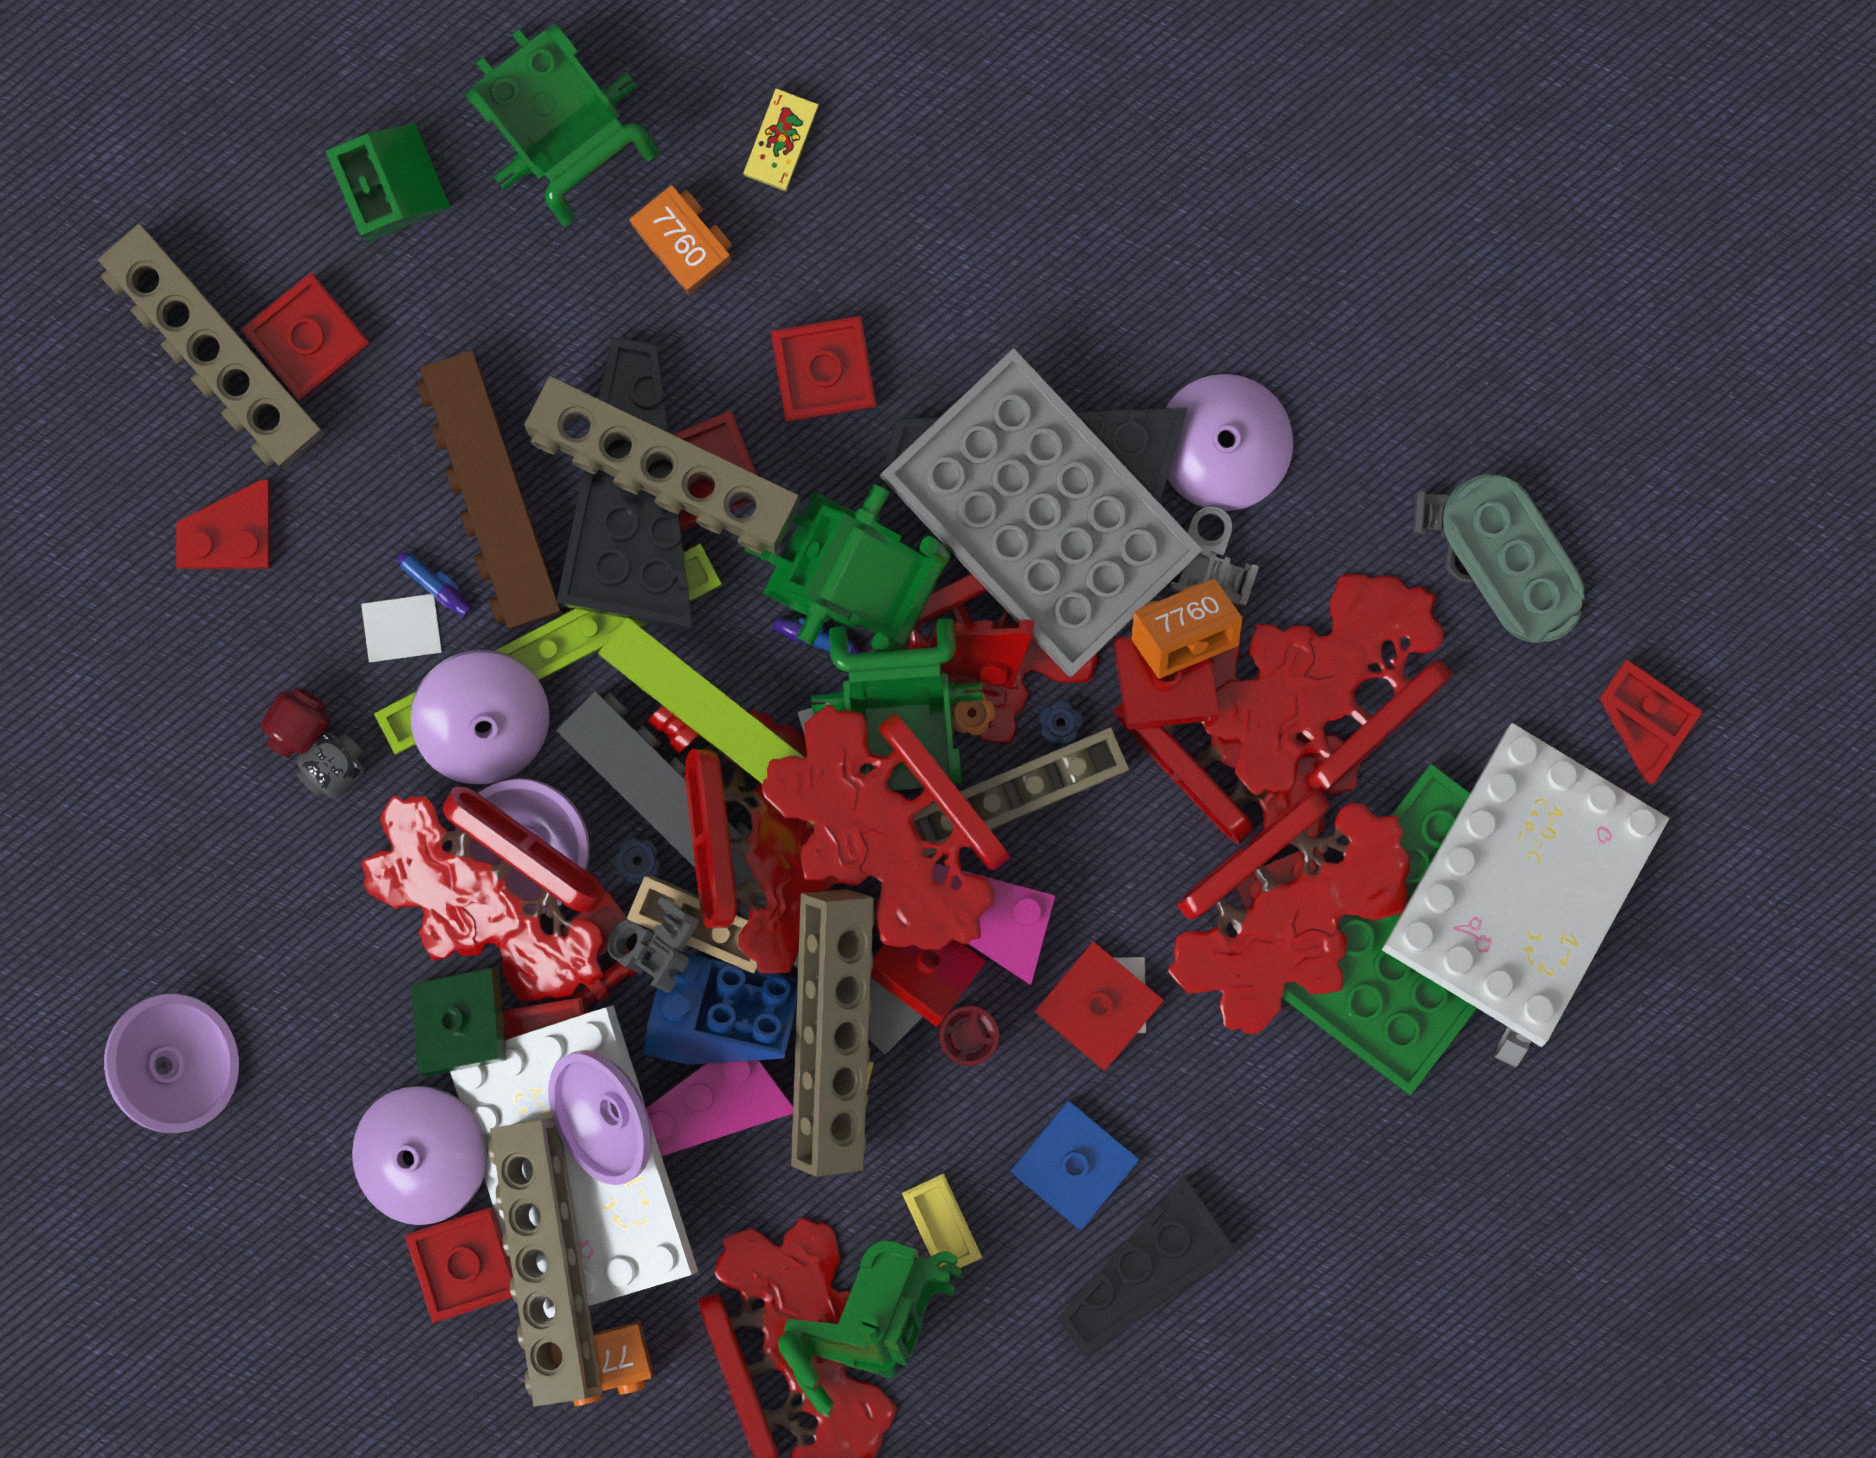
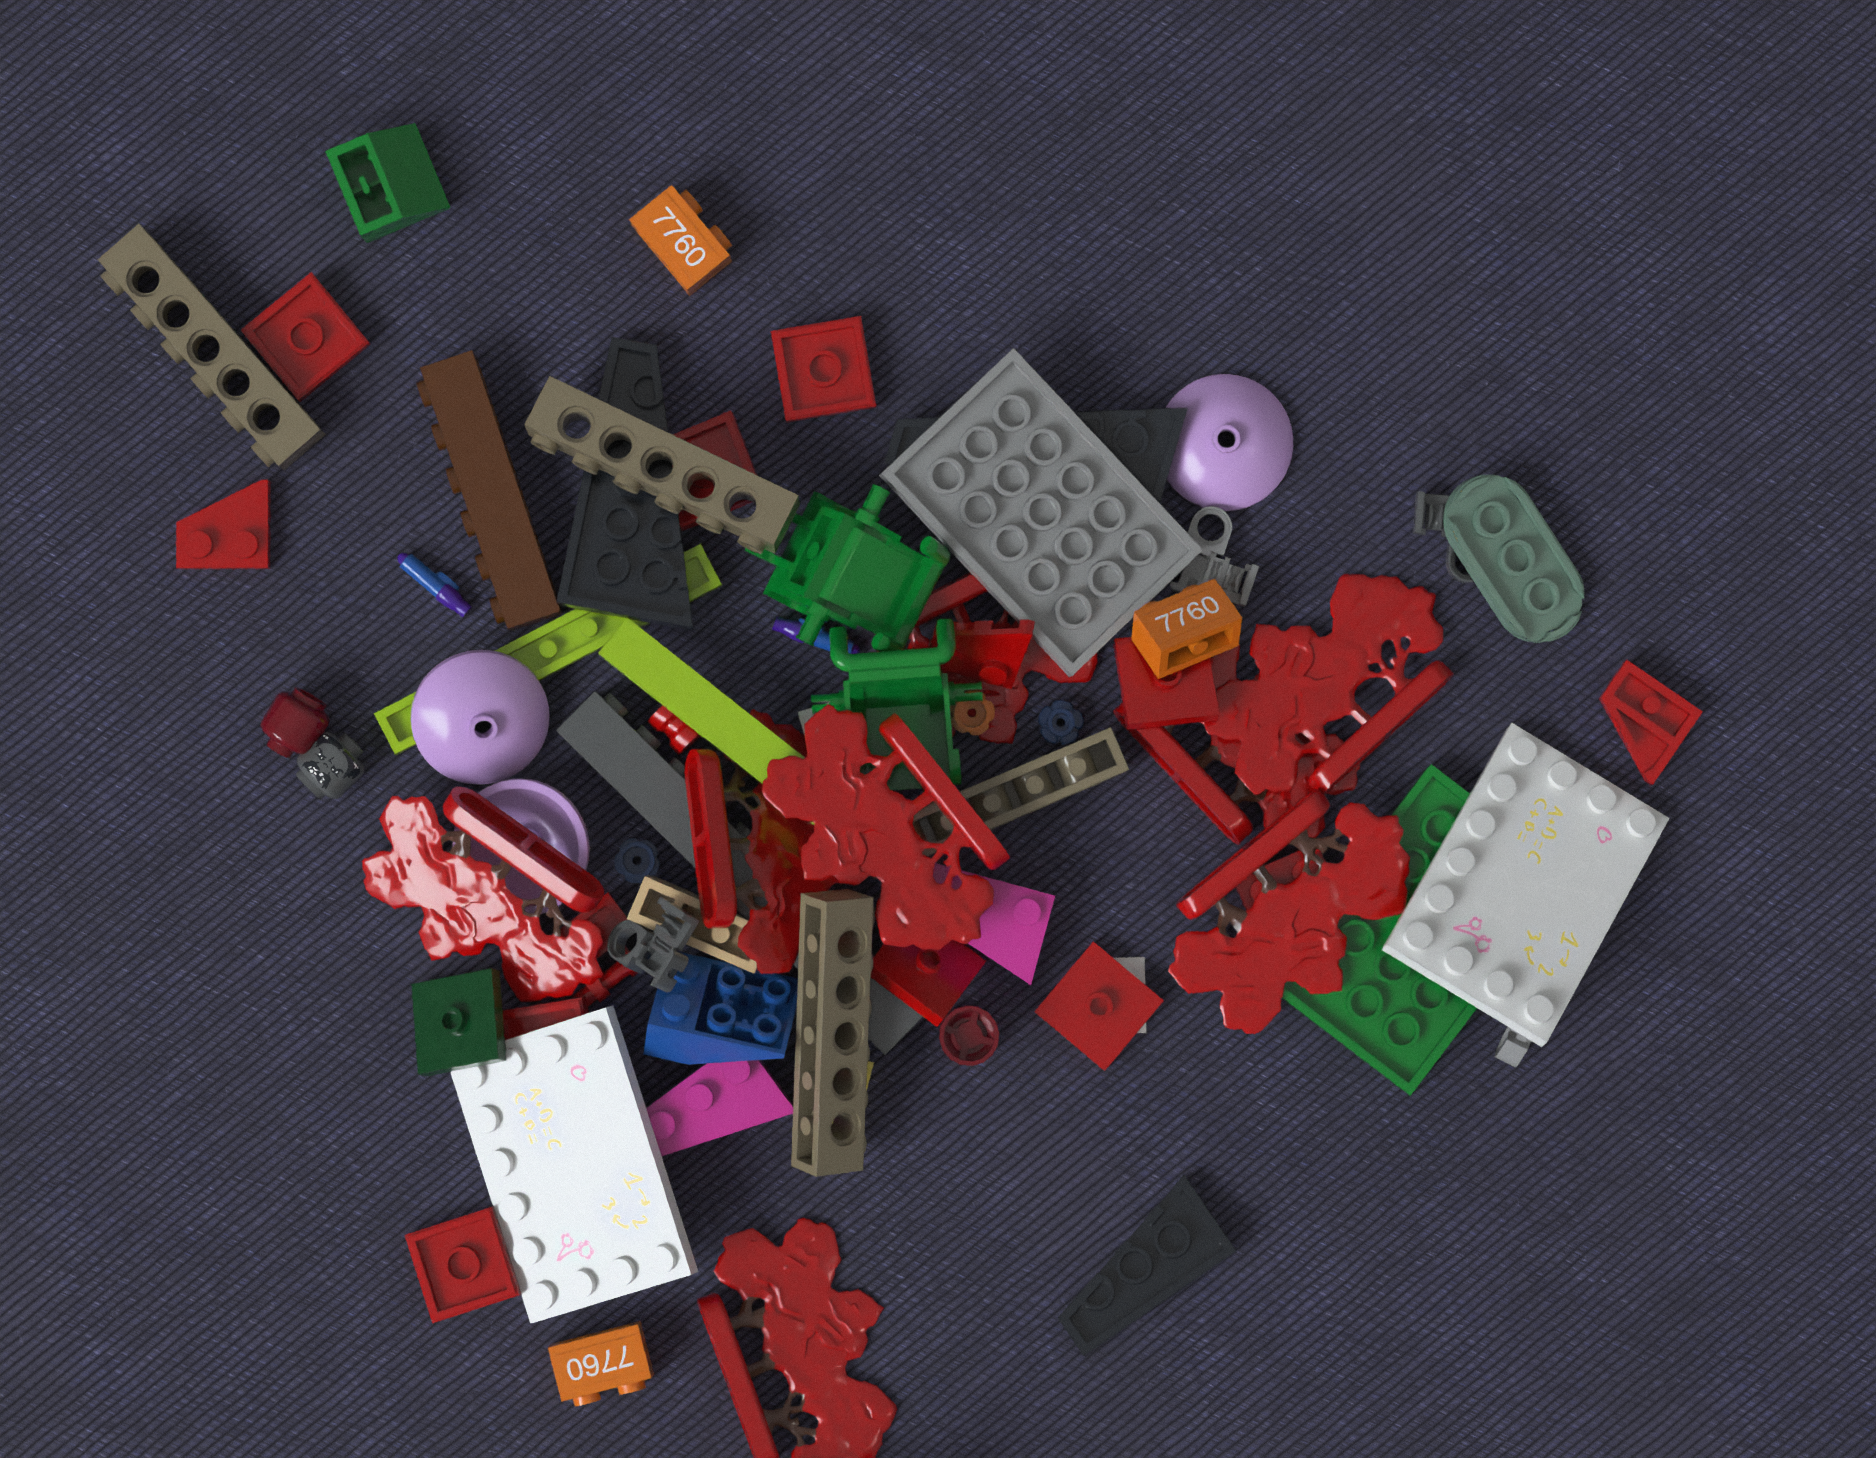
(198, 1060): lavender dish -> none
(401, 628): white sticker -> none
(445, 1149): lavender dish -> none
(554, 116): green piece -> none
(564, 1278): dark tan brick -> none
(600, 1117): lavender dish -> none
(781, 140): light yellow tile -> none
(877, 1321): green piece -> none
(941, 1220): light yellow tile -> none
(1074, 1165): blue plate -> none

